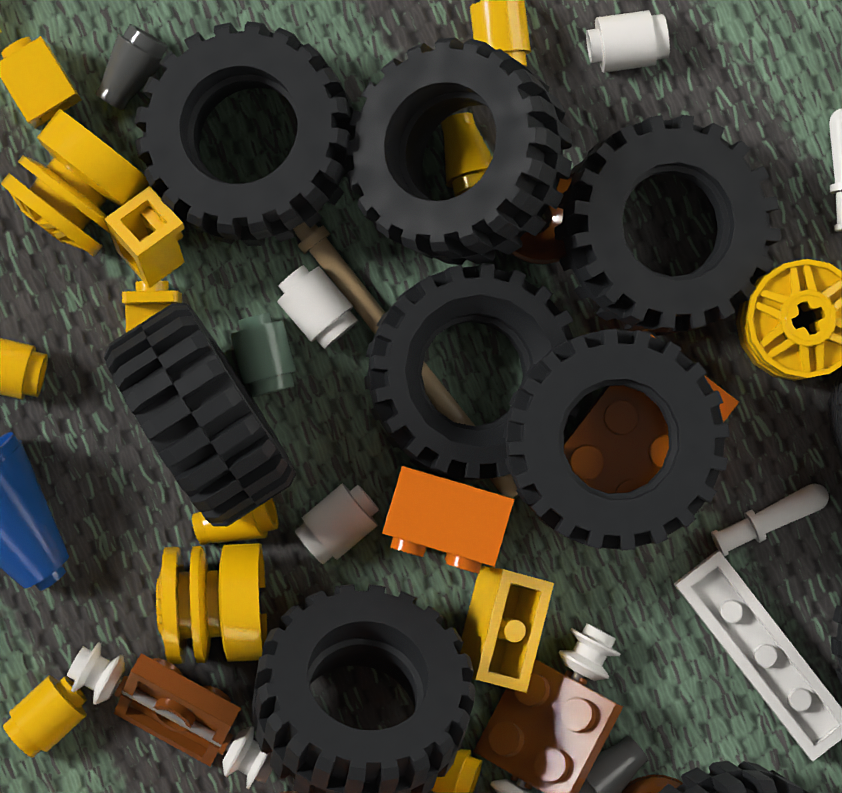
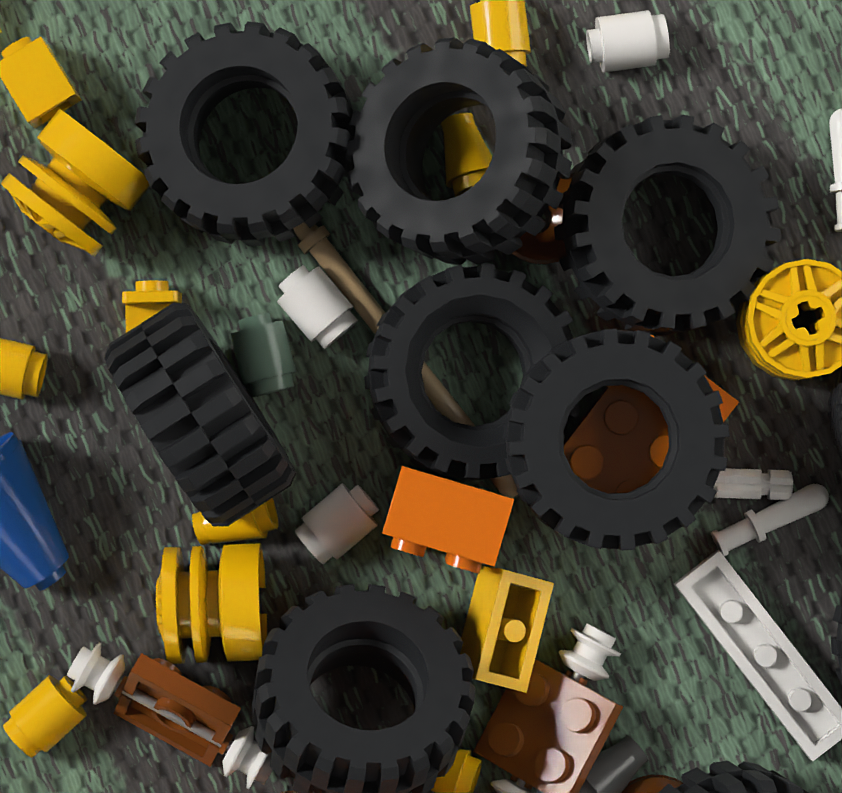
(130, 65): dark grey cone -> none
(147, 236): yellow brick -> none
(753, 484): none -> white axle

